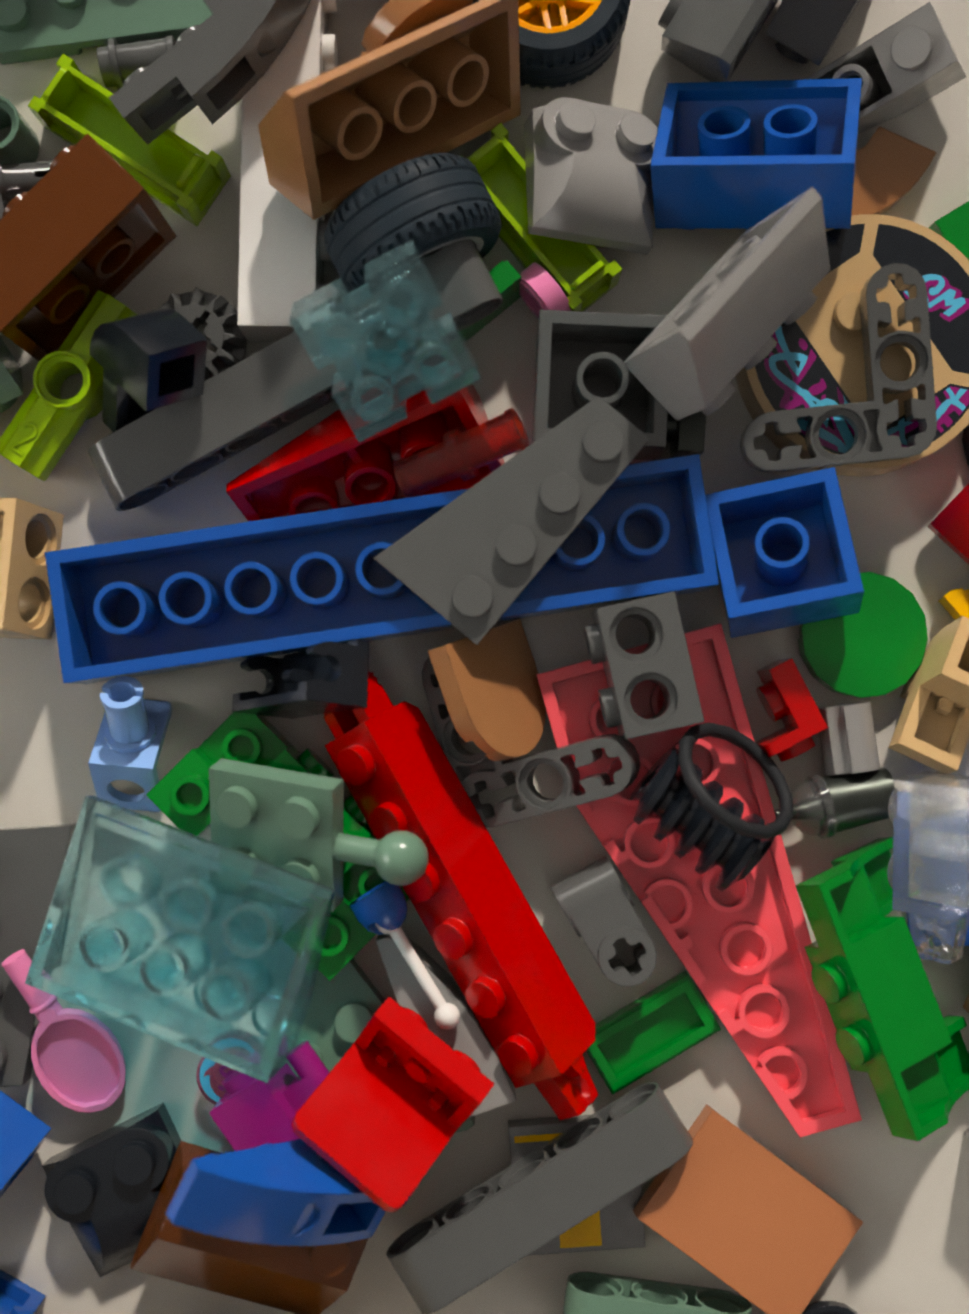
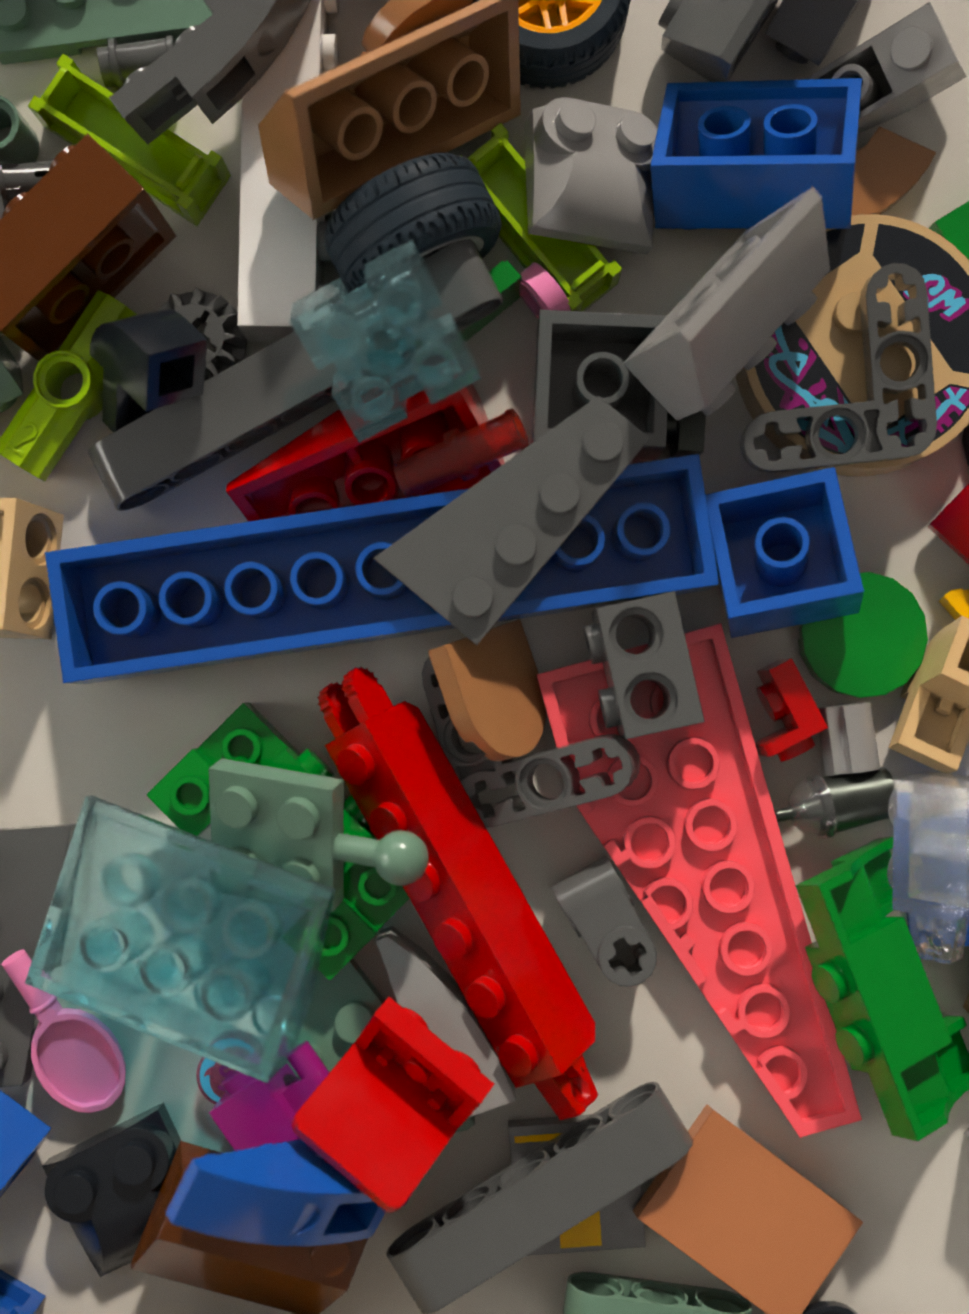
(128, 742): light blue bracket -> none
(309, 682): black hinge -> none
(383, 912): hinge -> none
(651, 1032): green tile -> none
(667, 796): black piece -> none
(716, 809): black piece -> none

